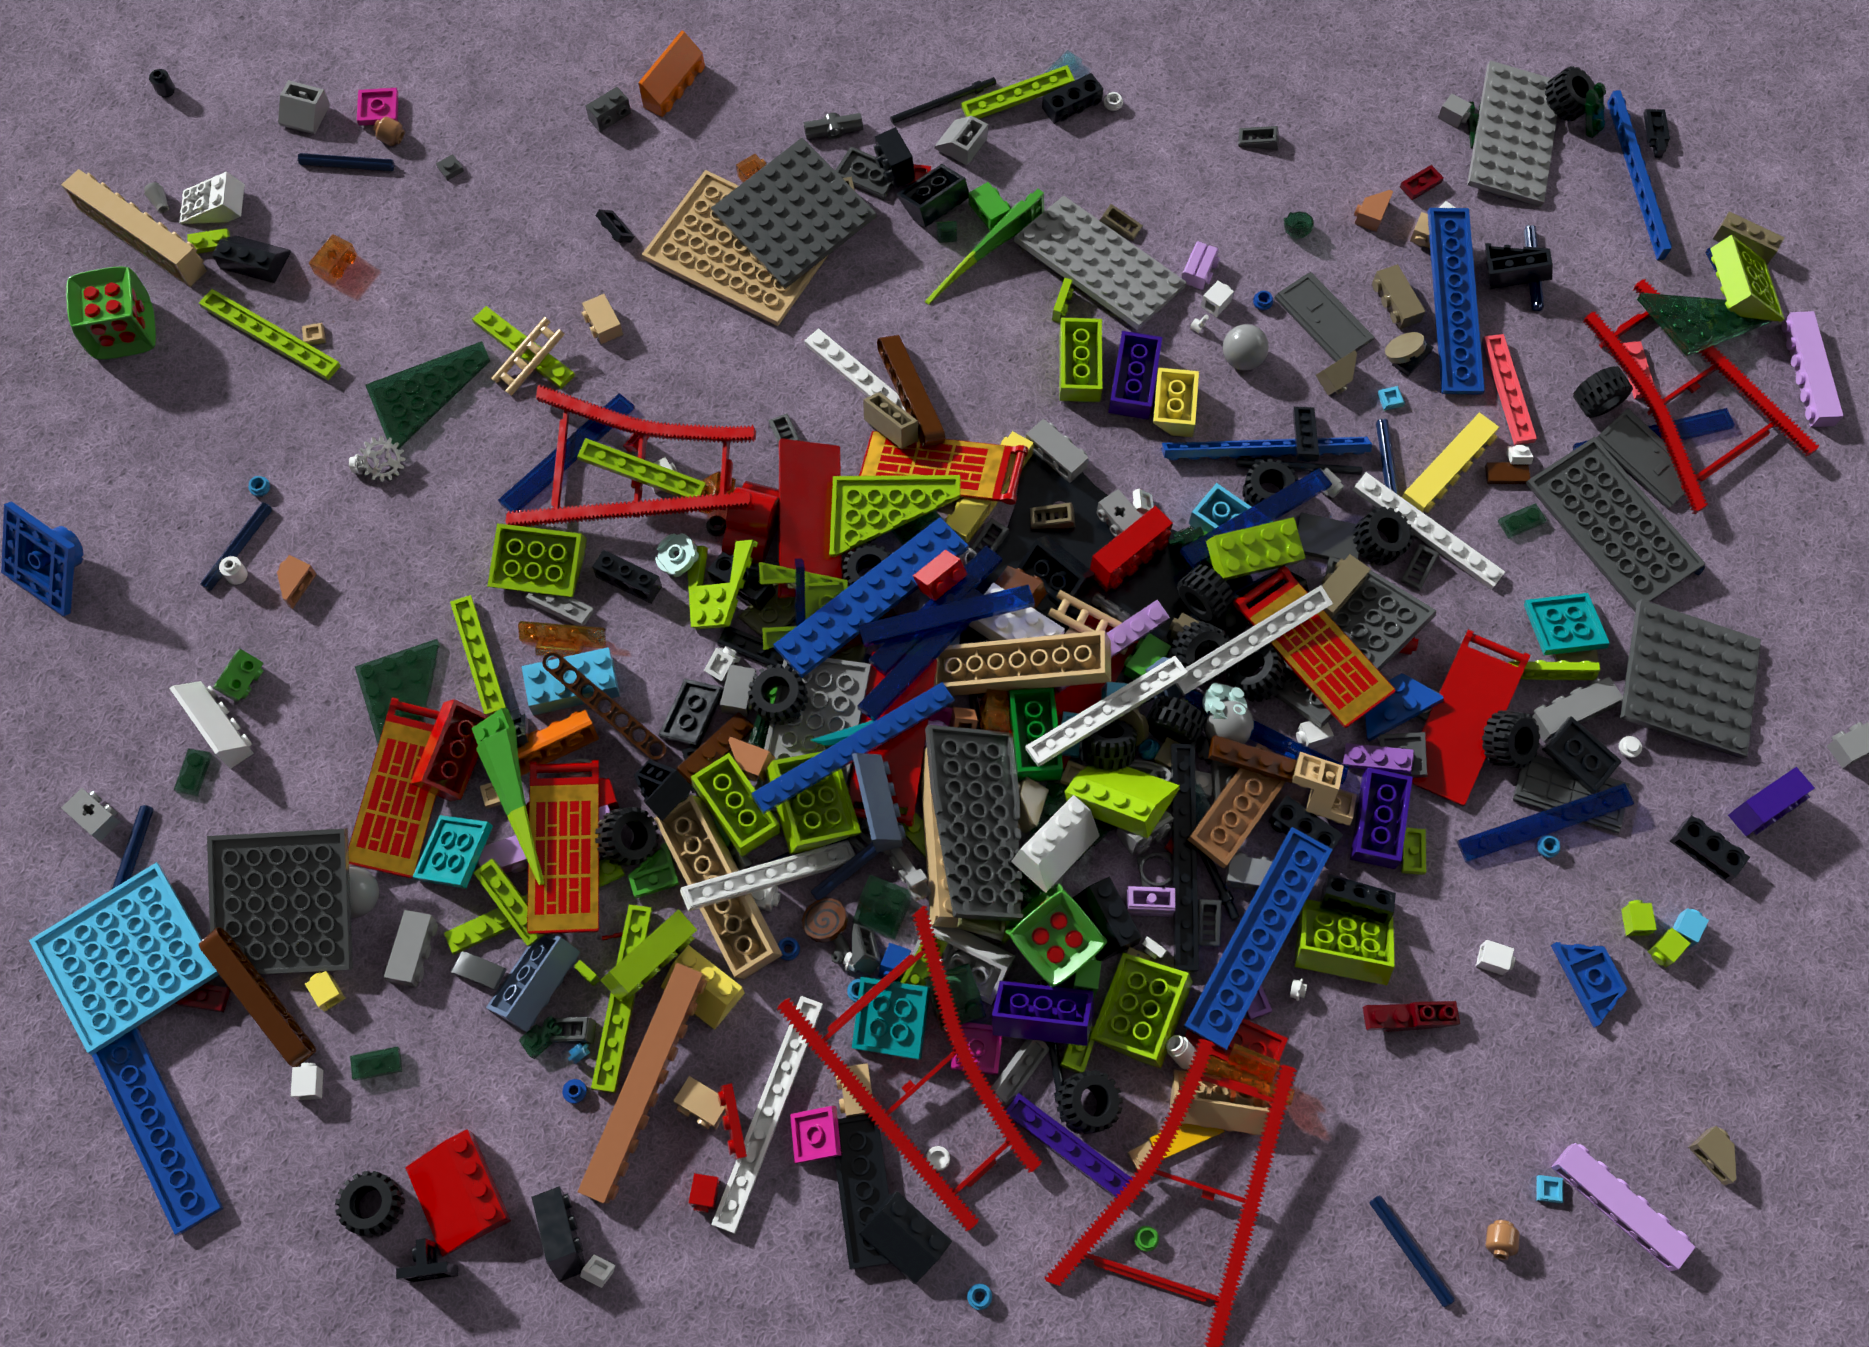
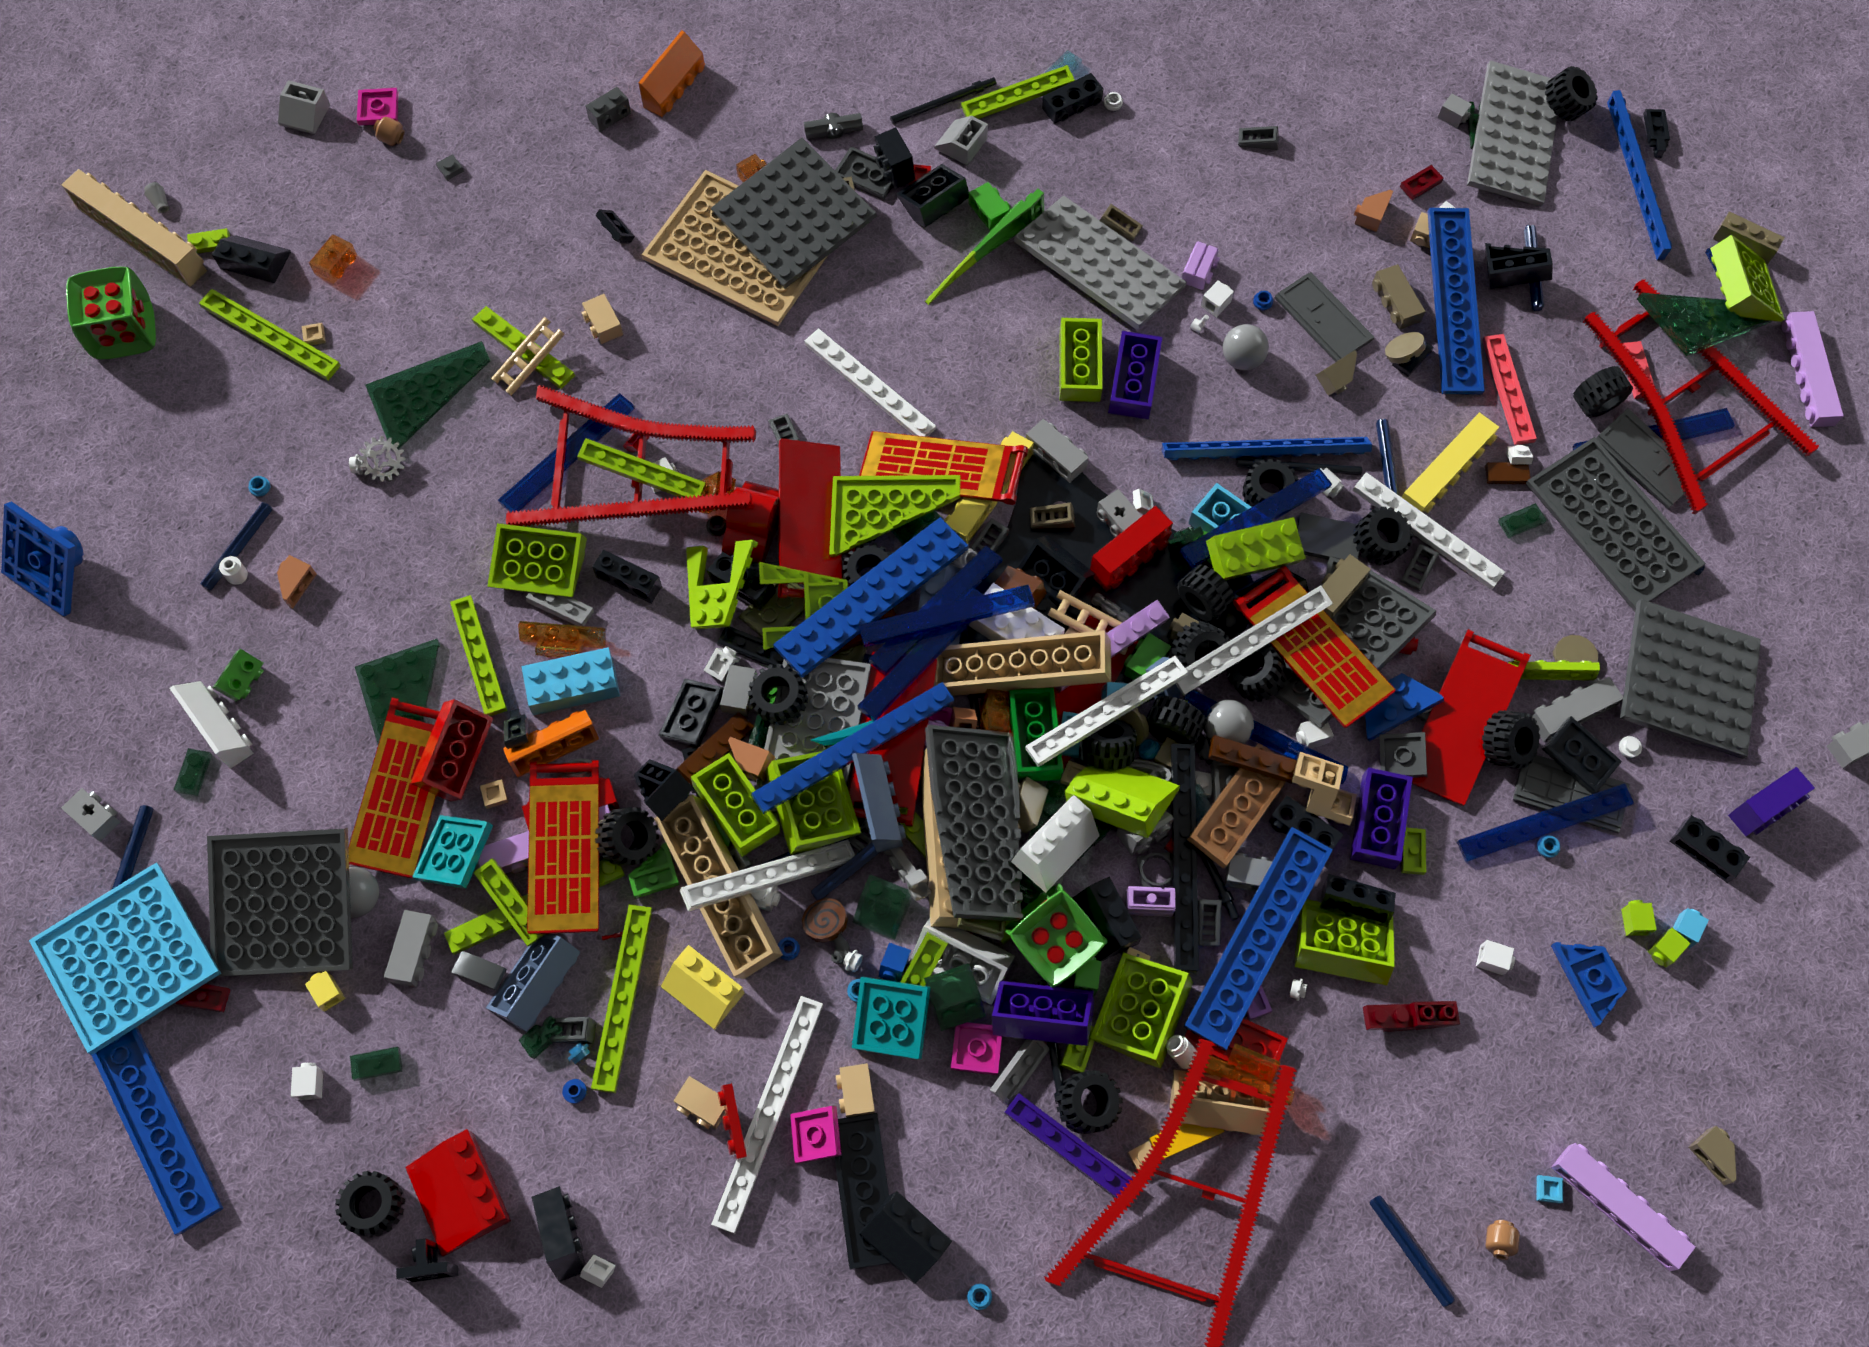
(162, 83): black brick -> none
(213, 200): white slope -> none
(257, 997): reddish brown beam -> none
(346, 162): dark blue axle -> none
(500, 758): bright green plate -> none
(586, 973): lime tile -> none
(594, 701): reddish brown beam -> none
(642, 1083): nougat brick -> none
(647, 956): lime brick -> none
(685, 559): light aqua plate -> none
(704, 1192): red brick -> none
(799, 591): clear blue tile -> none
(820, 1045): red piece -> none
(864, 951): dark grey slope -> none
(890, 420): dark tan brick -> none
(910, 390): reddish brown beam -> none
(938, 1157): white tile -> none
(940, 575): red brick -> none
(946, 231): clear green brick -> none
(1066, 293): lime plate -> none
(1146, 1238): bright green plate -> none
(1153, 948): white plate -> none
(1176, 401): light yellow slope -> none
(1217, 693): light aqua plate -> none
(1298, 224): clear green hair -> none
(1305, 434): black plate -> none
(1379, 758): medium lavender plate -> none
(1391, 398): medium azure tile -> none
(1566, 624): teal plate -> none
(1595, 110): dark green hinge -> none

